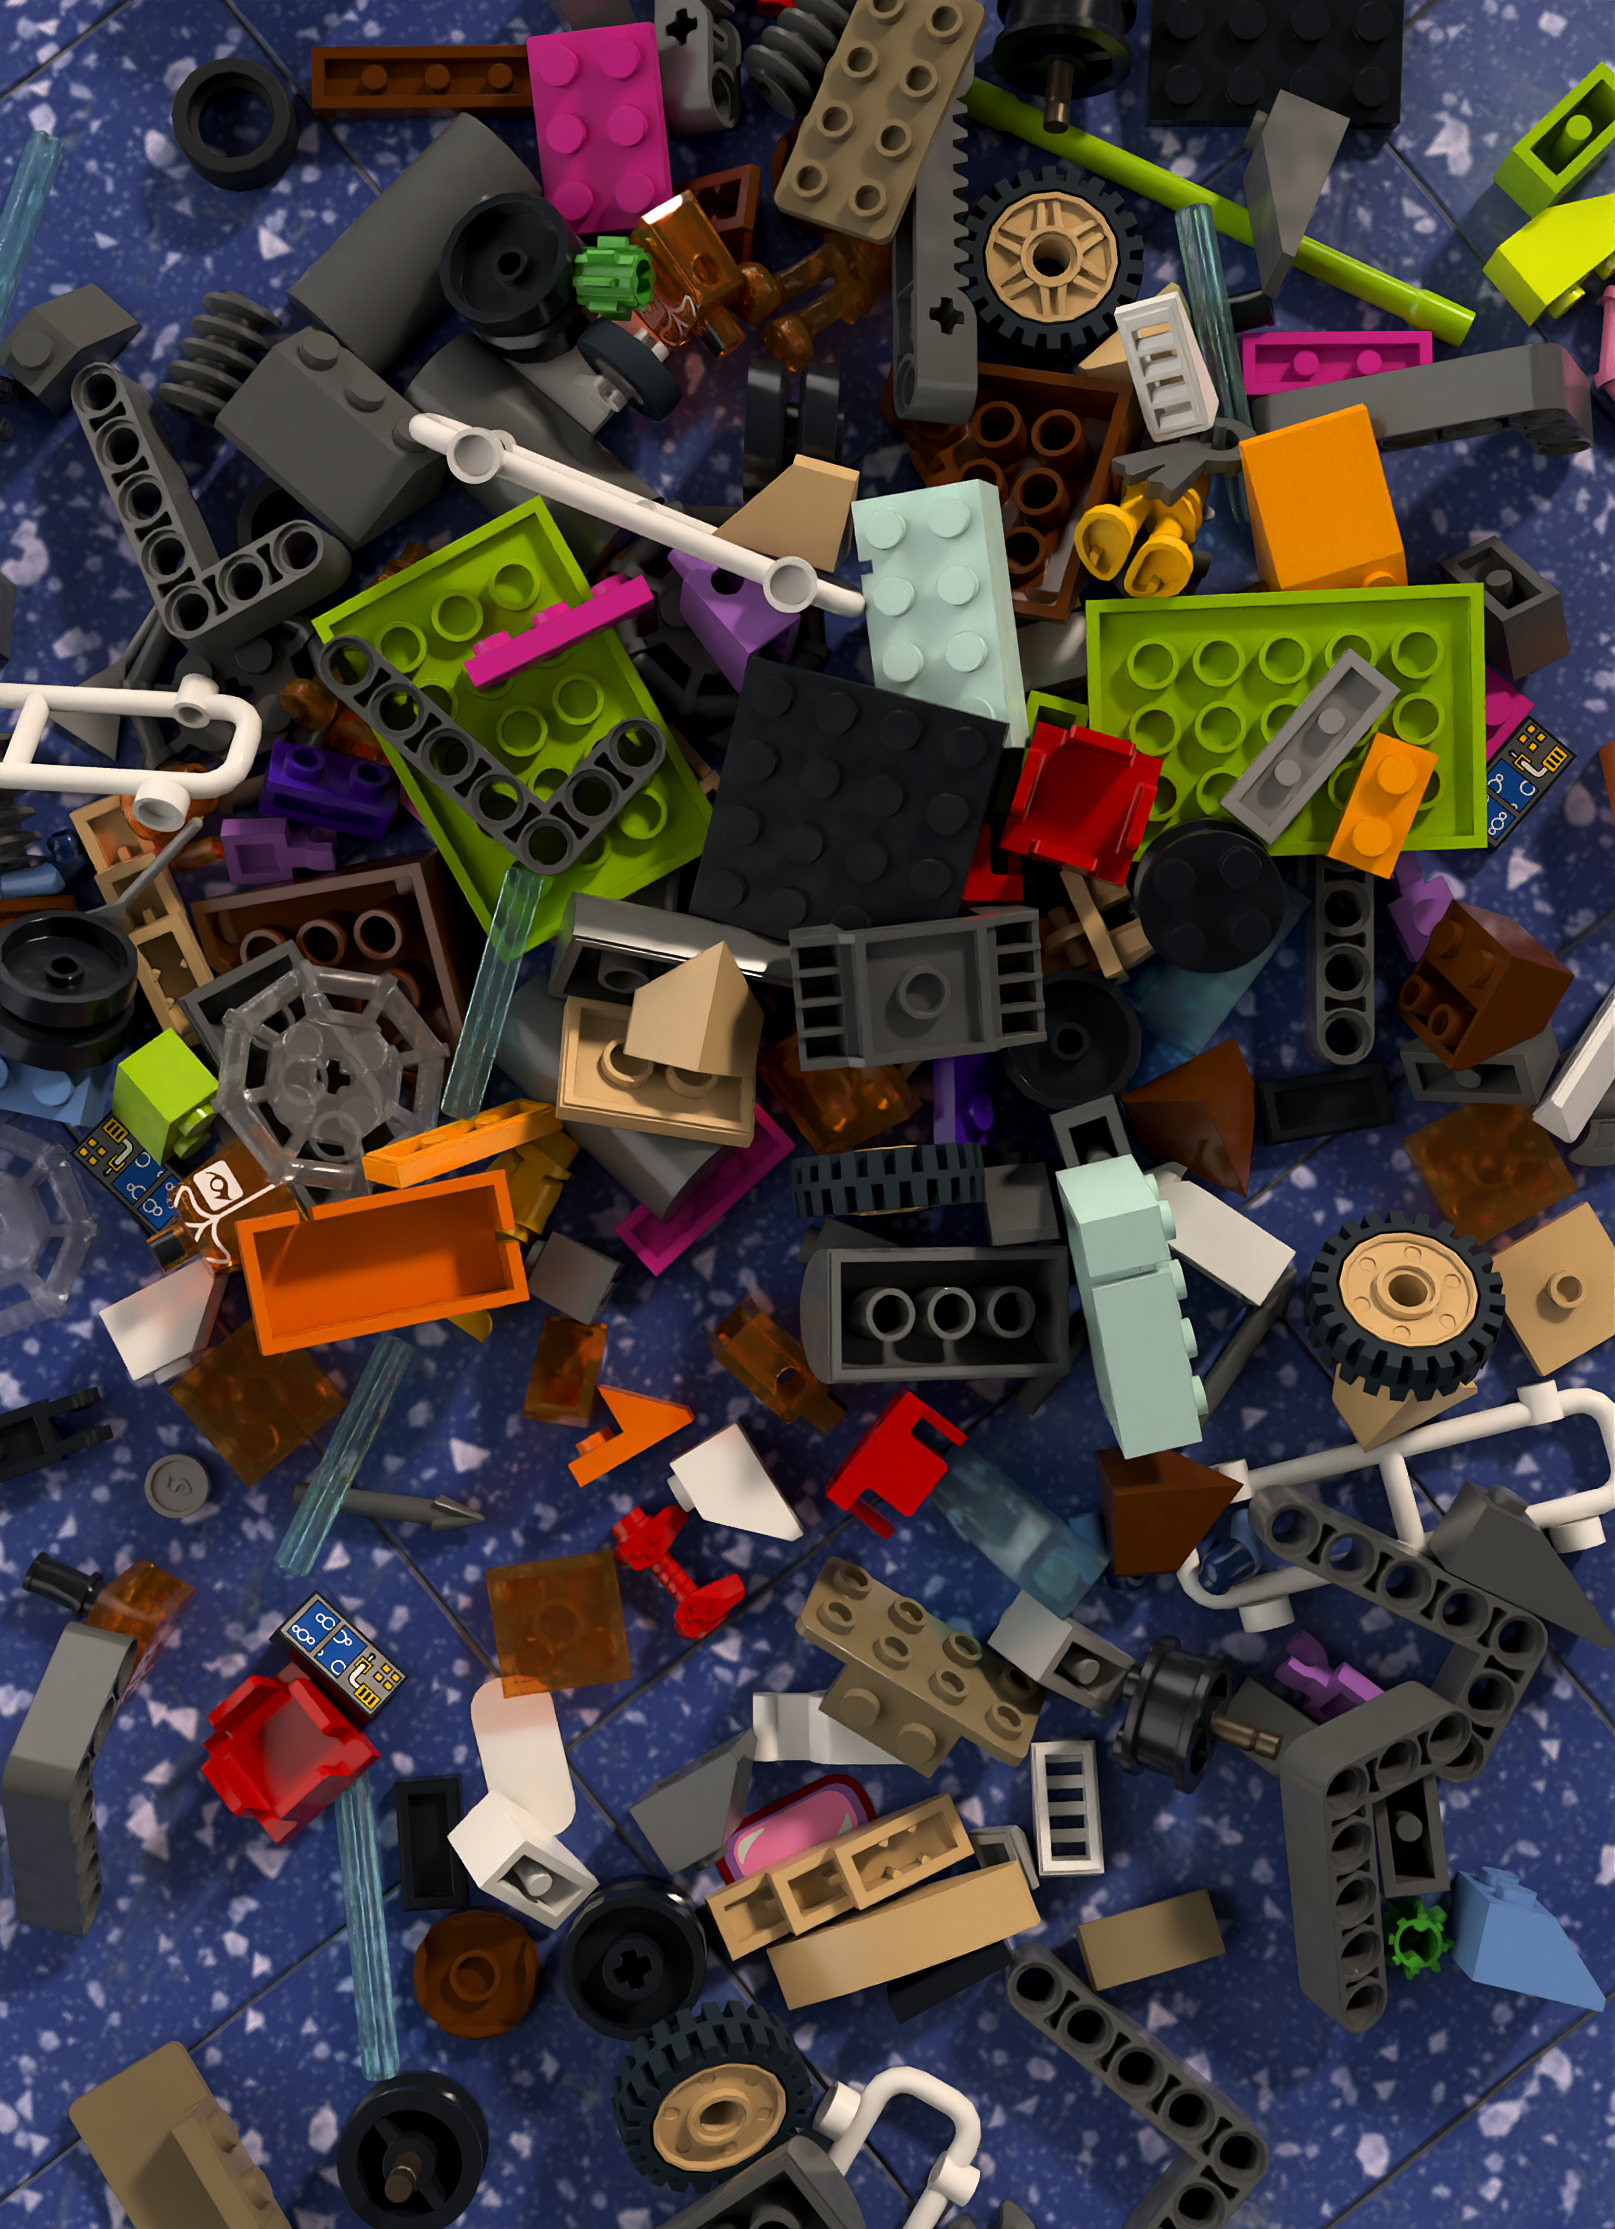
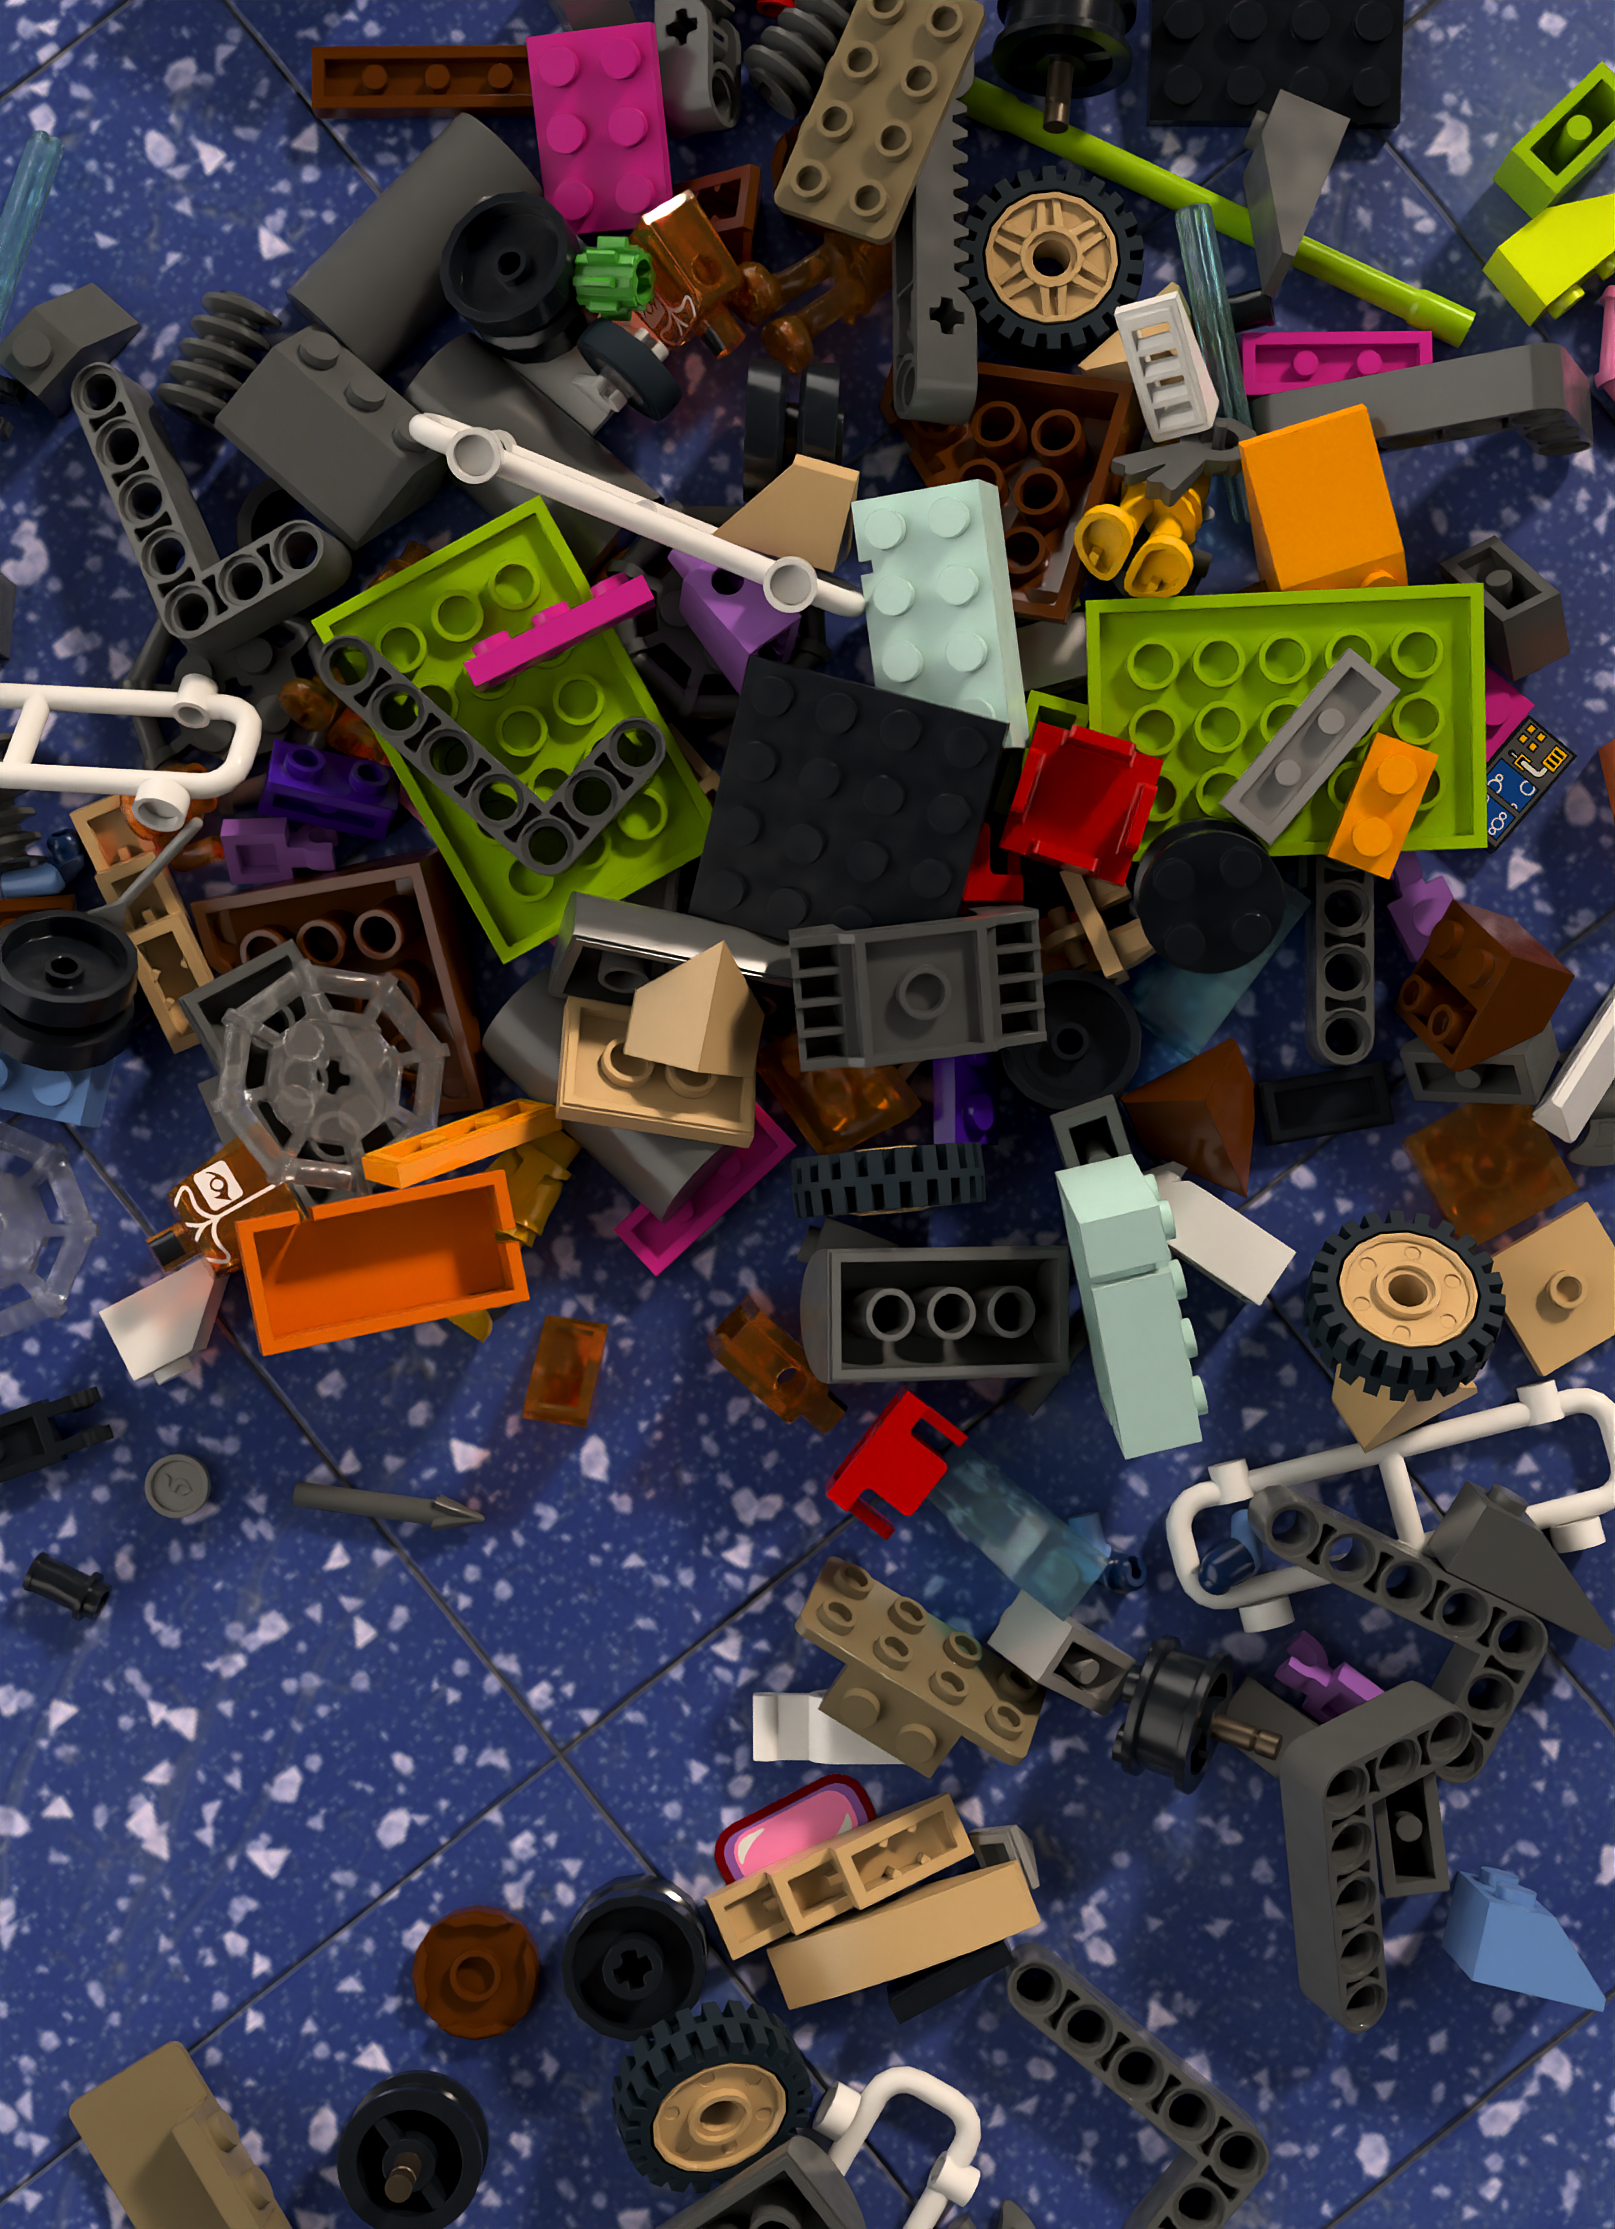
(50, 1779): dark grey beam -> none
(104, 730): light grey piece -> none
(129, 1172): tile -> none
(144, 1605): clear orange torso -> none
(165, 1098): lime brick -> none
(212, 83): black tyre -> none
(257, 1404): clear orange plate -> none
(283, 1751): red panel -> none
(338, 1658): tile -> none
(343, 1456): clear light blue axle -> none
(366, 1931): clear light blue axle -> none
(429, 1865): black tile -> none
(492, 994): clear light blue axle -> none
(521, 1861): white slope -> none
(524, 1753): white sticker -> none
(559, 1623): clear orange plate -> none
(572, 1276): dark grey slope -> none
(643, 1423): orange slope -> none
(645, 1543): red piece -> none
(698, 1805): dark grey slope -> none
(733, 1485): white slope -> none
(1017, 1201): dark grey slope -> none
(1073, 1865): white slope -> none
(1149, 1940): dark tan slope -> none
(1158, 1508): reddish brown slope -> none
(1246, 1342): dark grey piece -> none
(1430, 1945): bright green gear -> none

